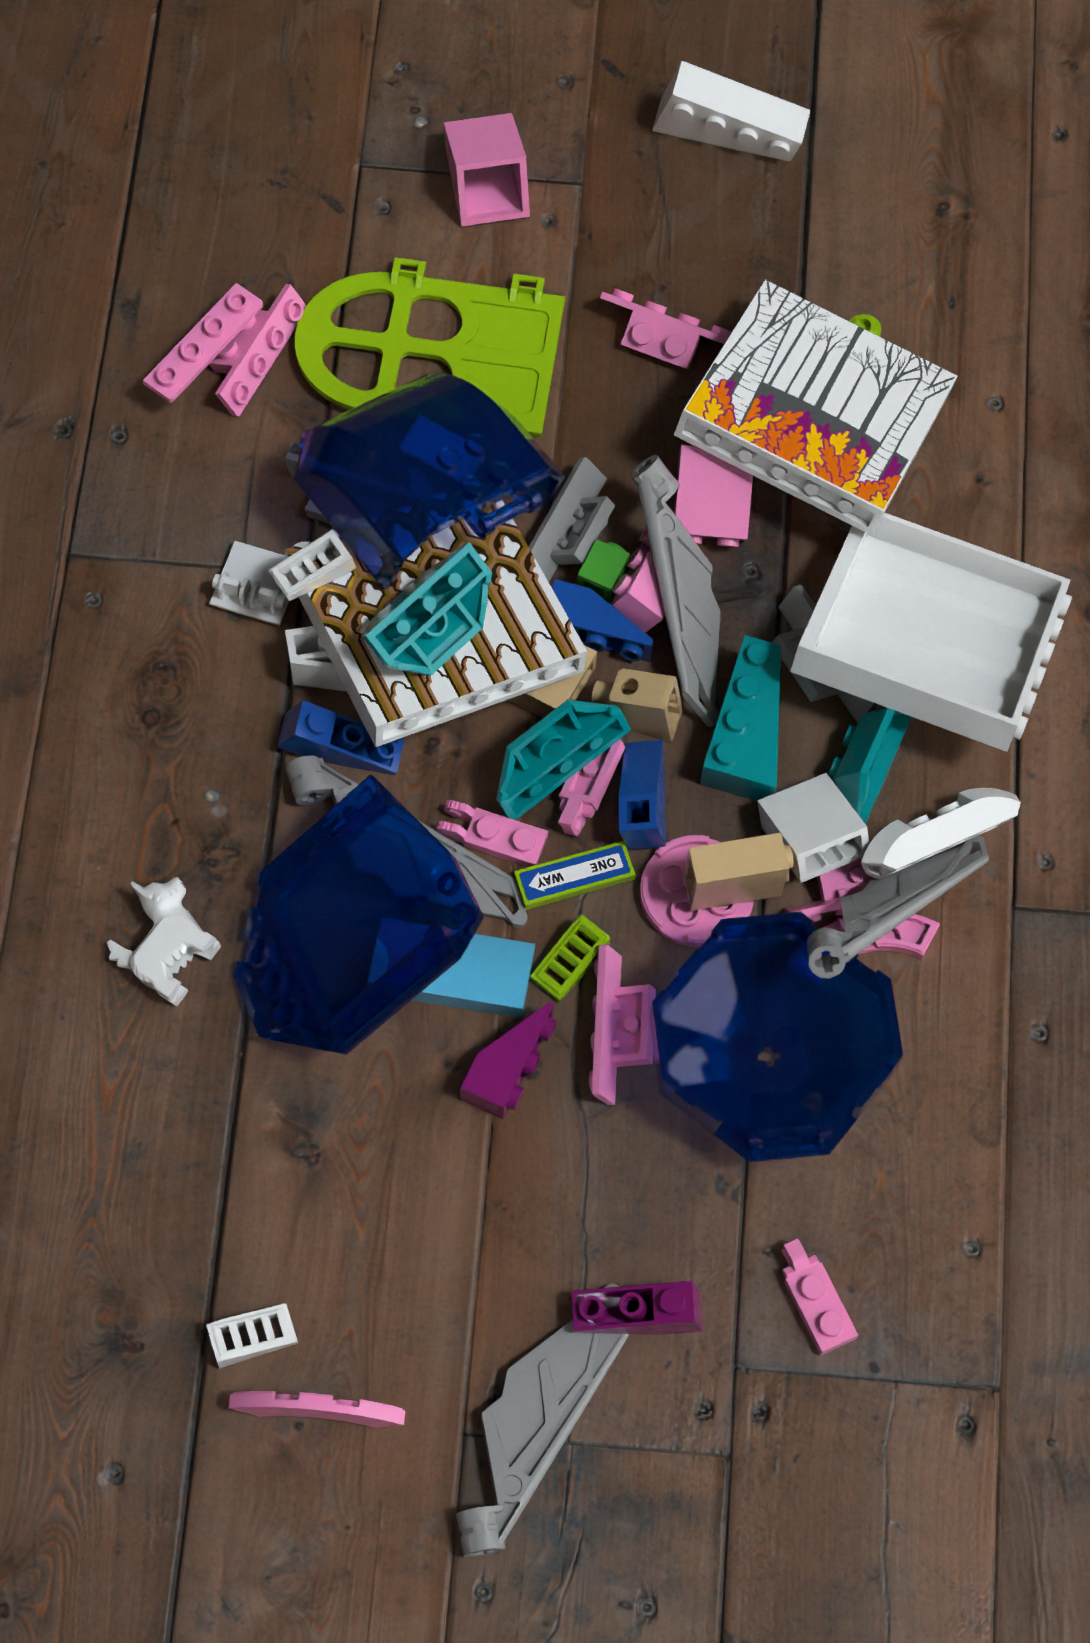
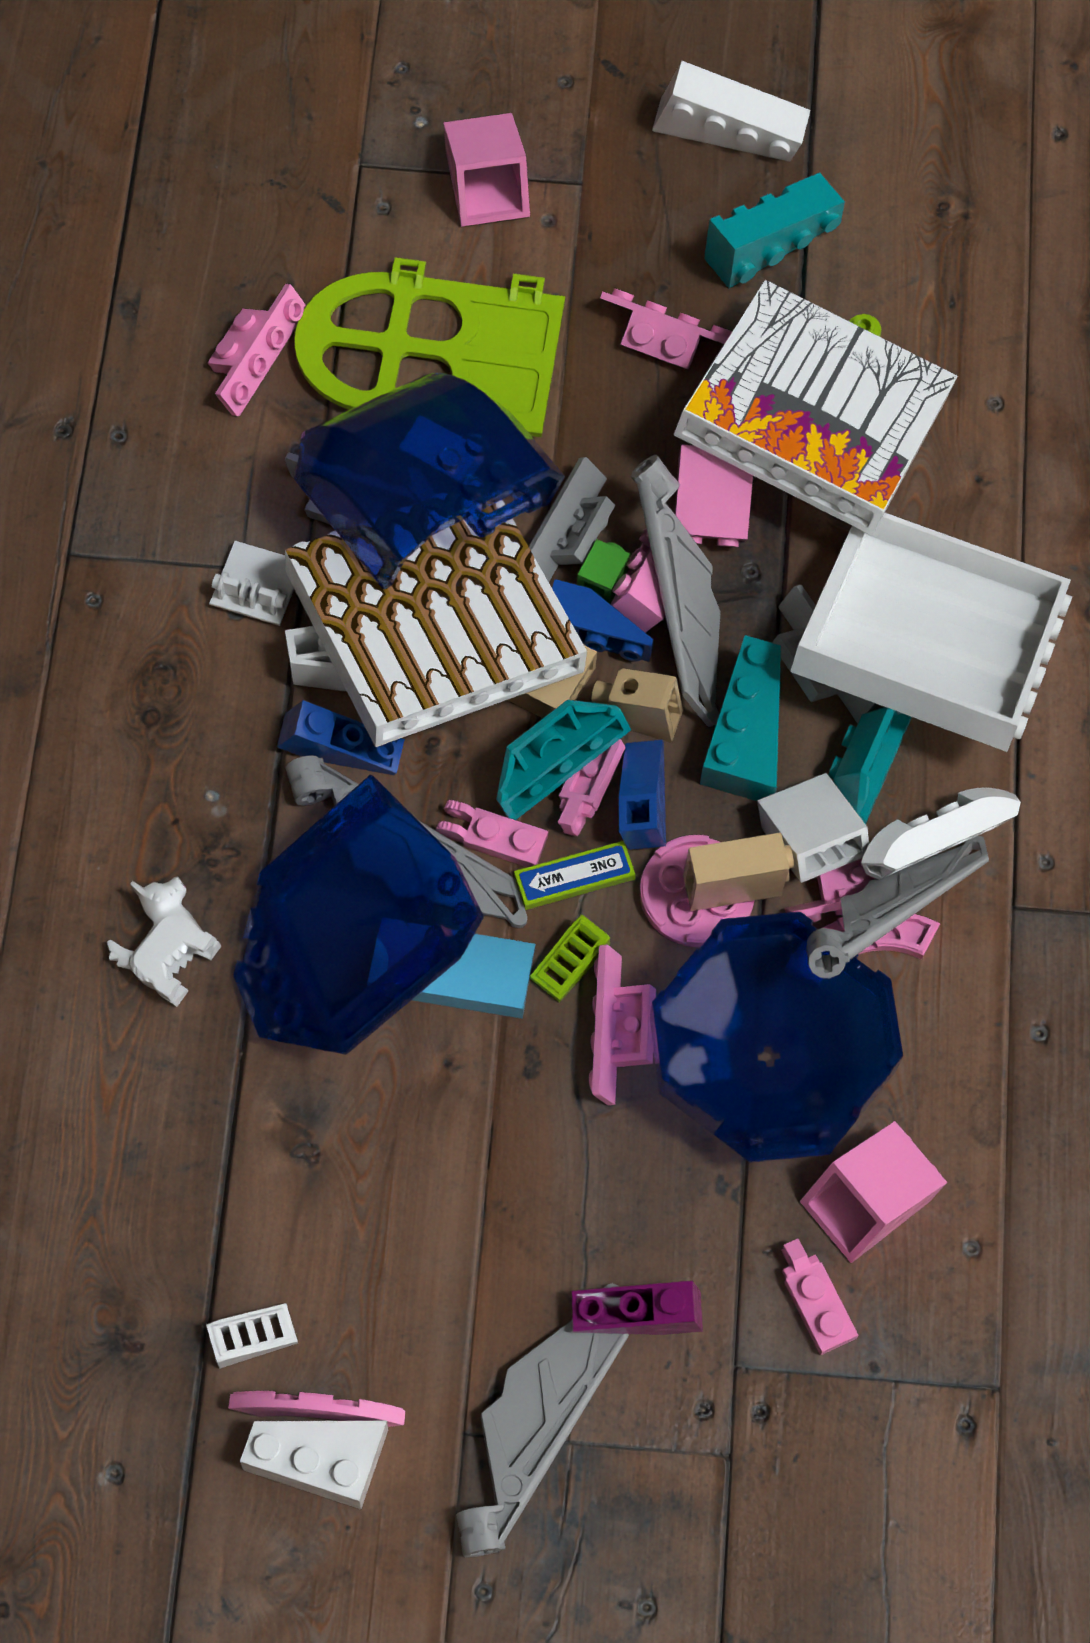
(203, 343): bright pink bracket -> none
(315, 550): white slope -> none
(317, 1456): none -> white wedge
(433, 615): teal wedge -> none
(501, 1066): magenta slope -> none
(771, 229): none -> teal wedge
(872, 1191): none -> bright pink slope

